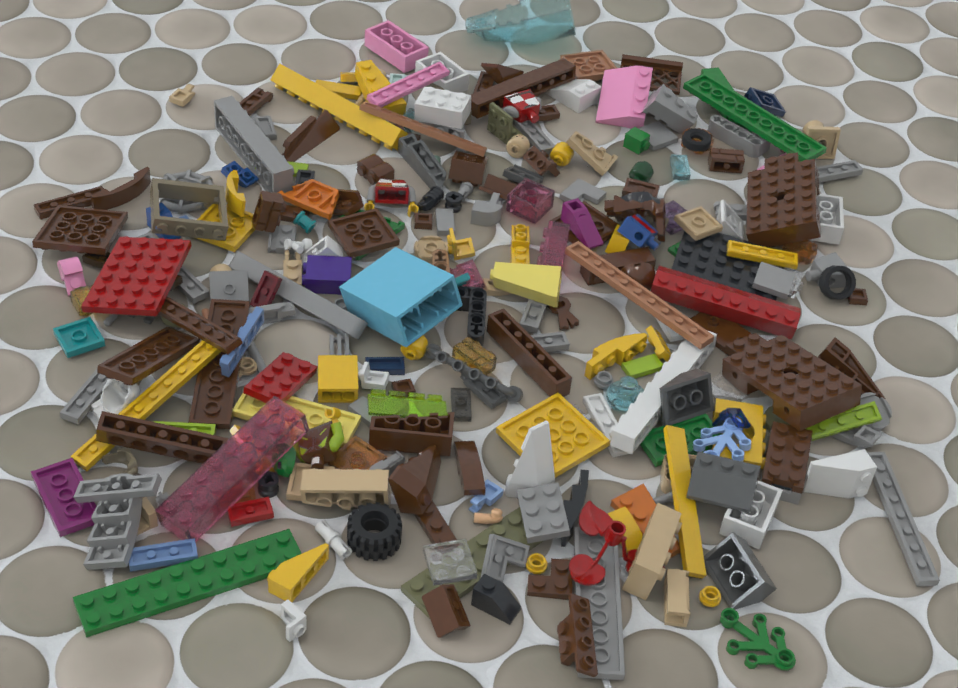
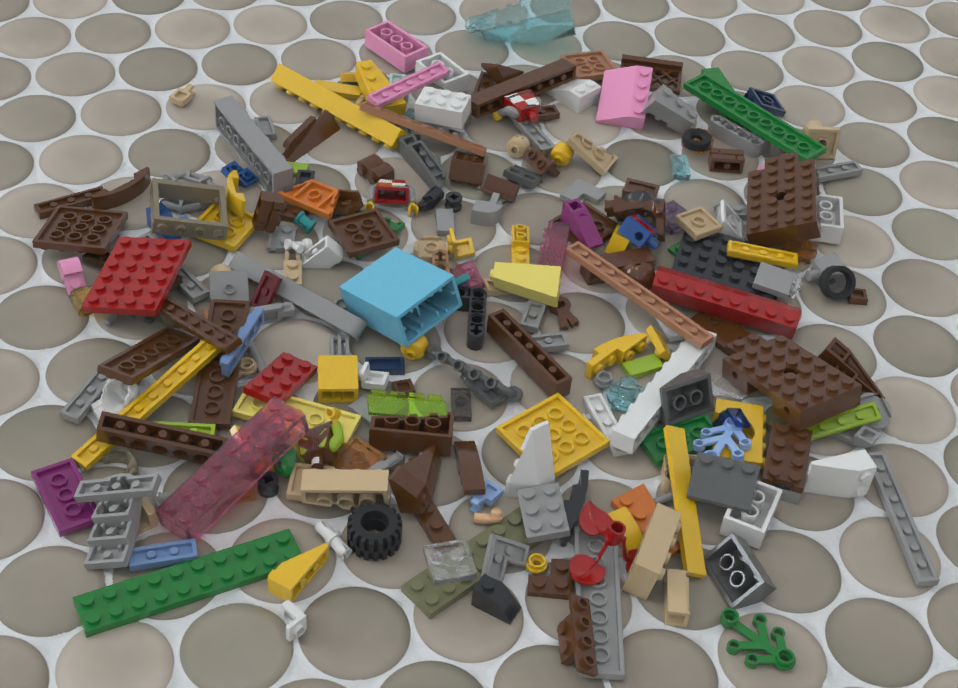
(79, 337): teal plate -> none
(250, 511): red plate -> none
(256, 100): reddish brown plate -> none
(326, 273): dark purple brick -> none
(423, 221): reddish brown tile -> none
(445, 610): reddish brown panel -> none
(465, 189): light grey pin -> none
(475, 355): clear yellow brick -> none
(501, 123): olive bracket -> none
(530, 200): clear pink brick -> none
(636, 140): green brick -> none
(641, 171): dark green head -> none
(659, 135): light grey tile -> none
(710, 596): yellow plate -> none

